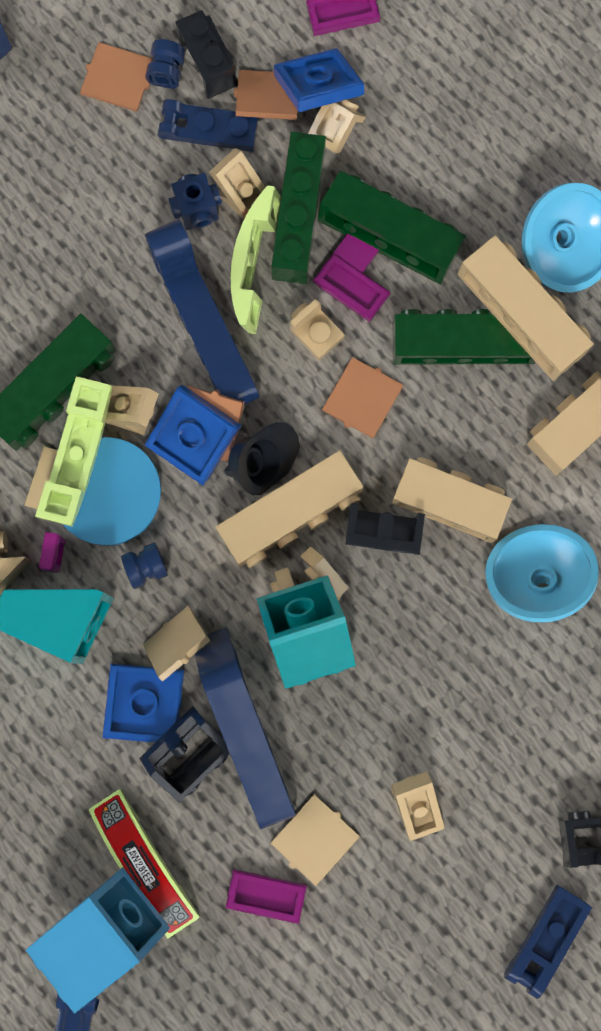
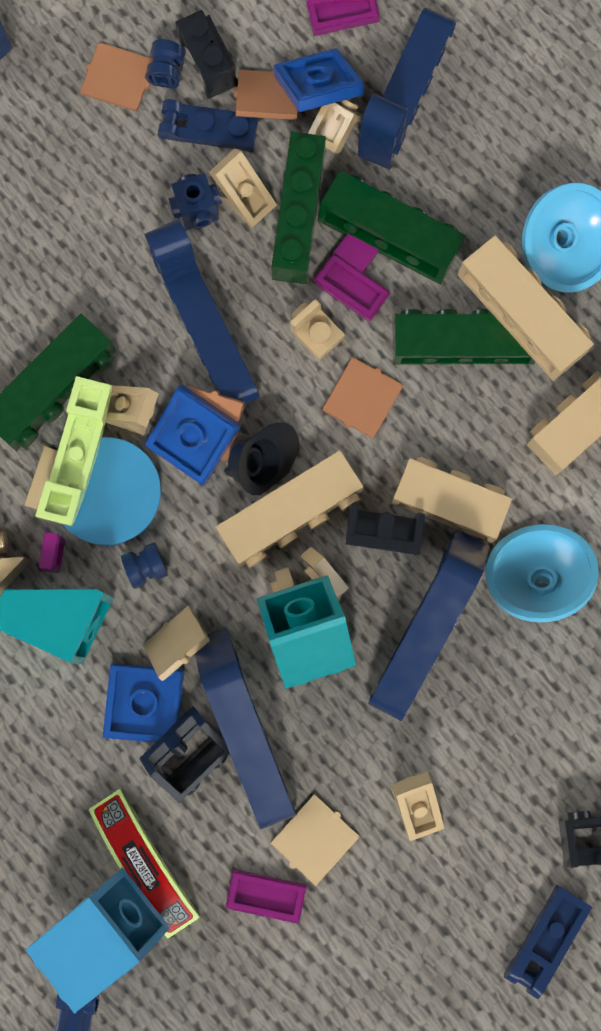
(260, 217): yellowish green slope -> none
(389, 116): none -> dark blue beam
(431, 624): none -> dark blue beam

